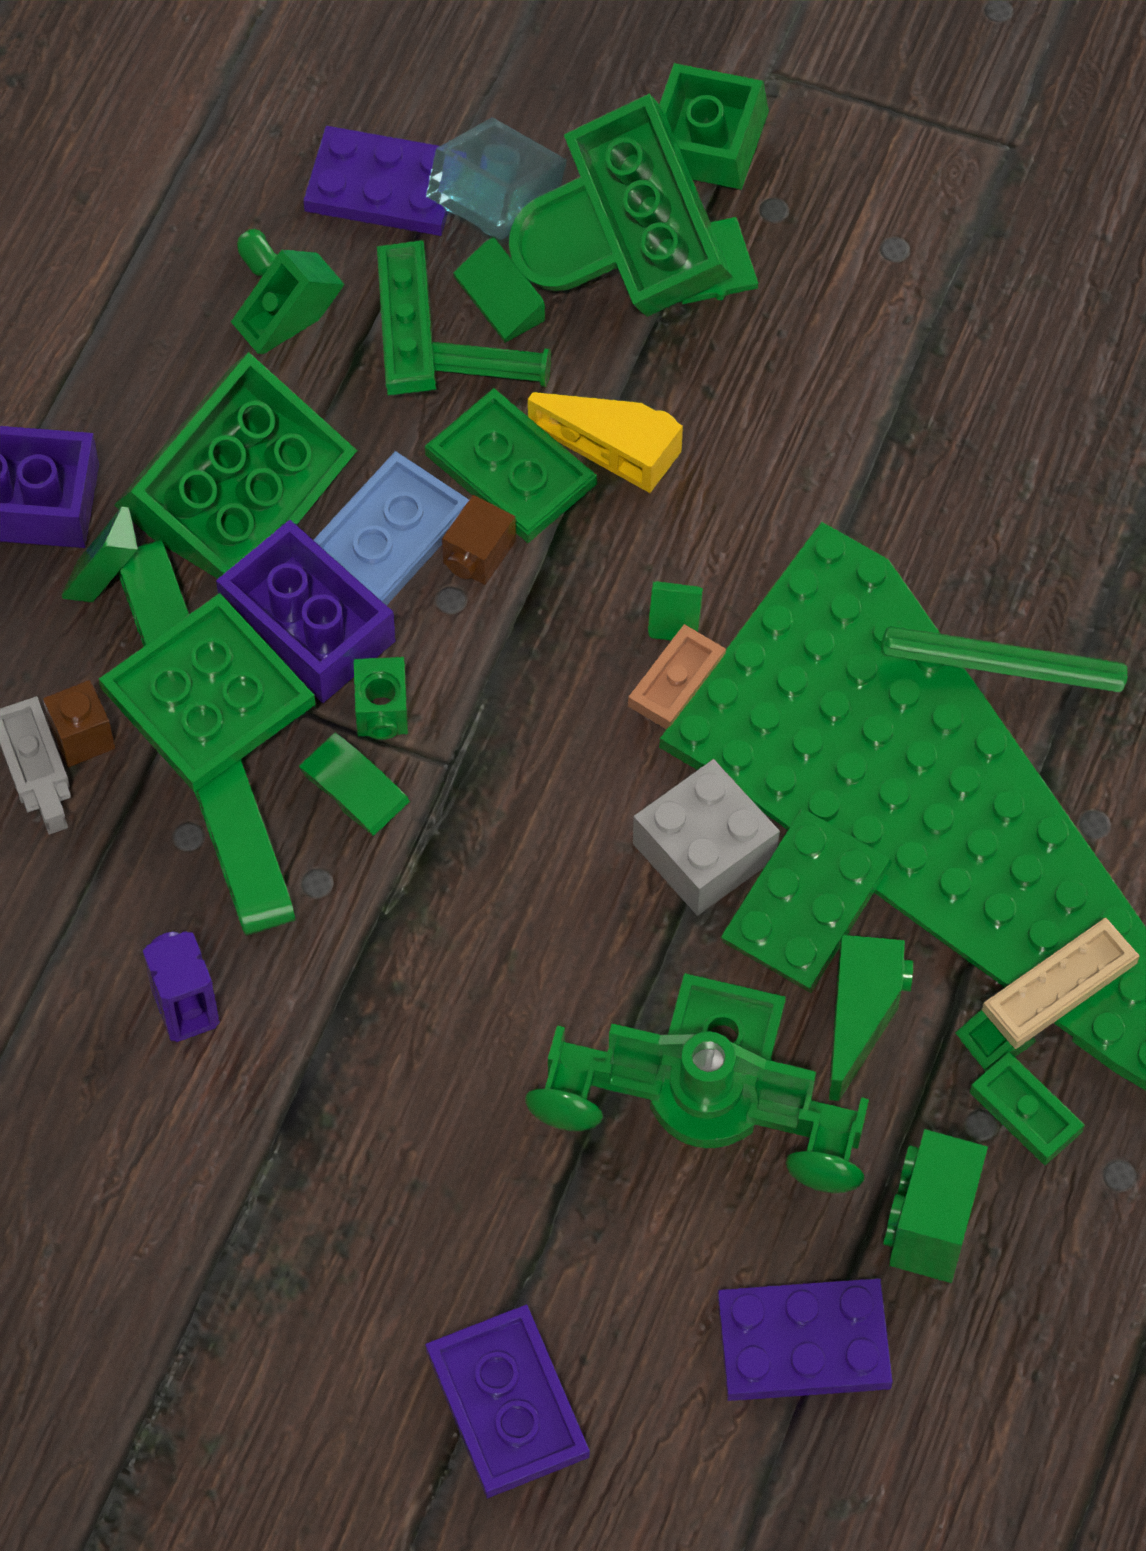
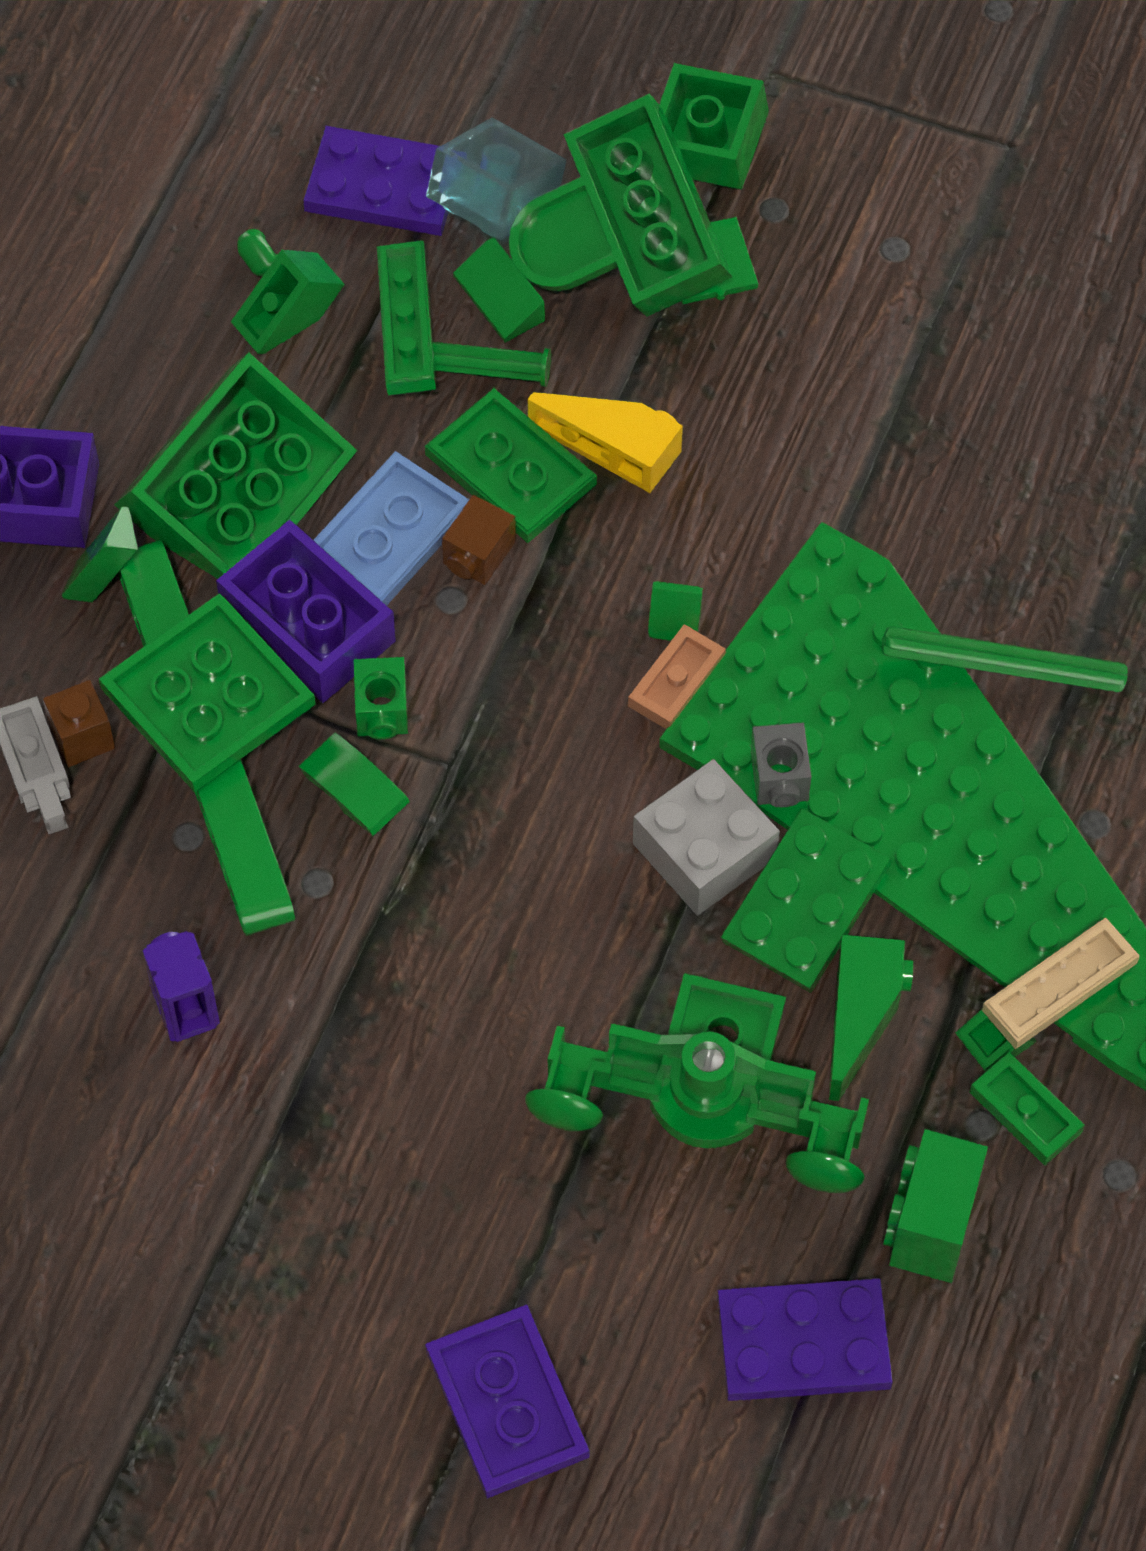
(785, 746): none -> dark grey brick

